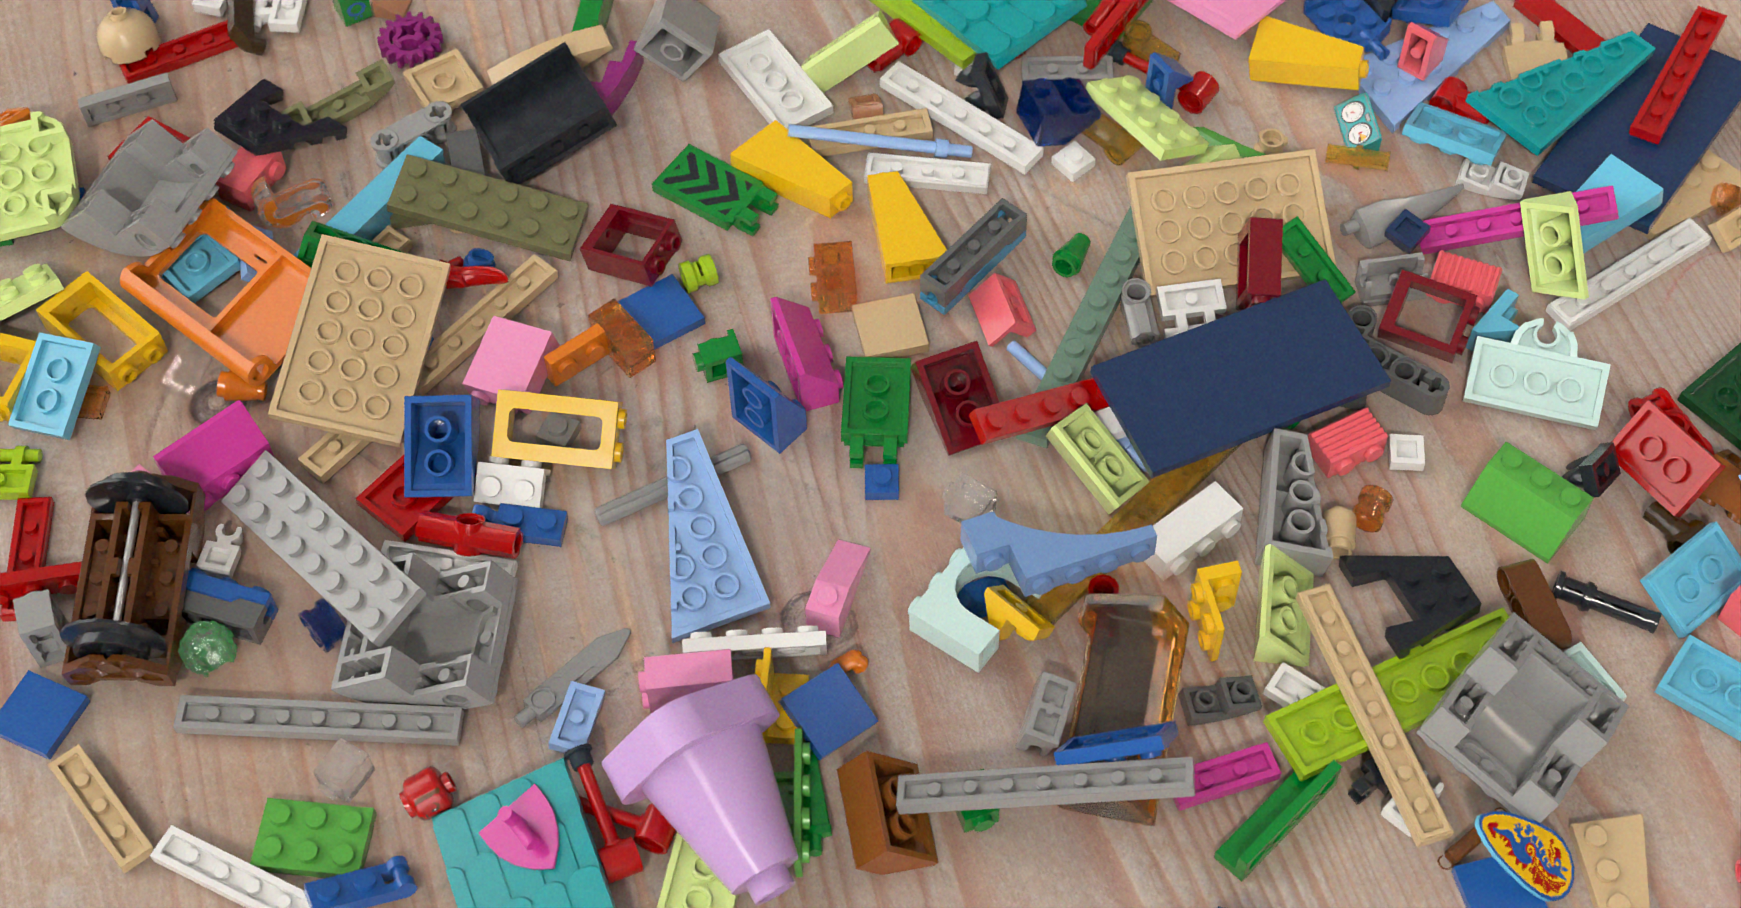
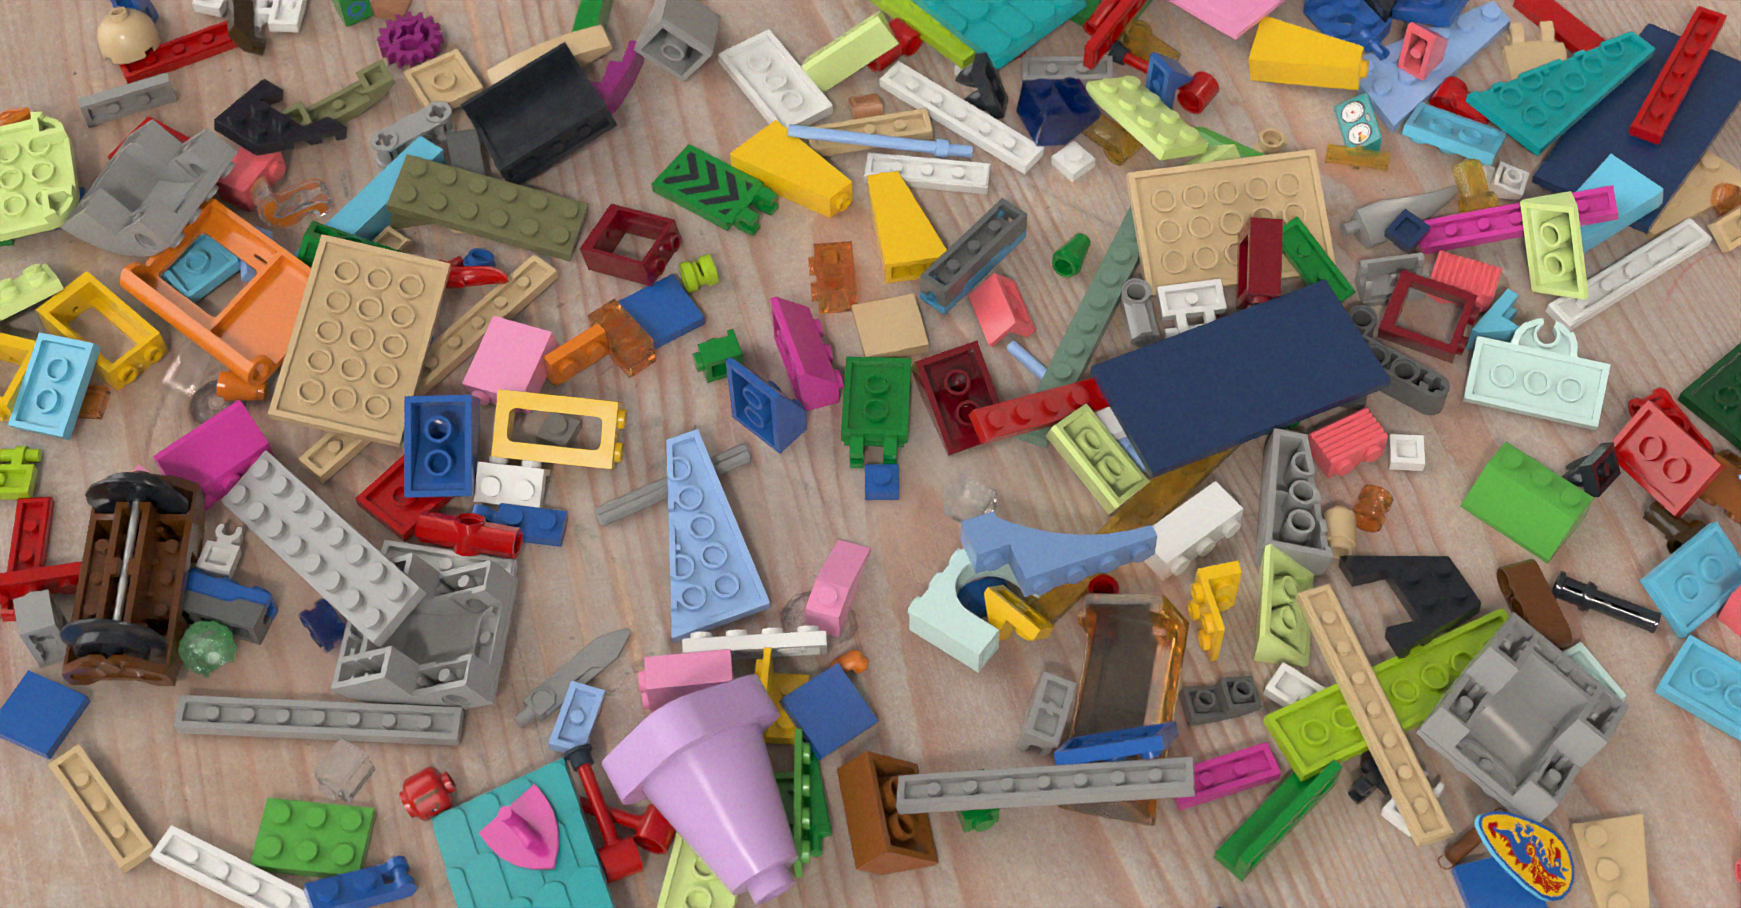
(1473, 187): none -> clear yellow piece

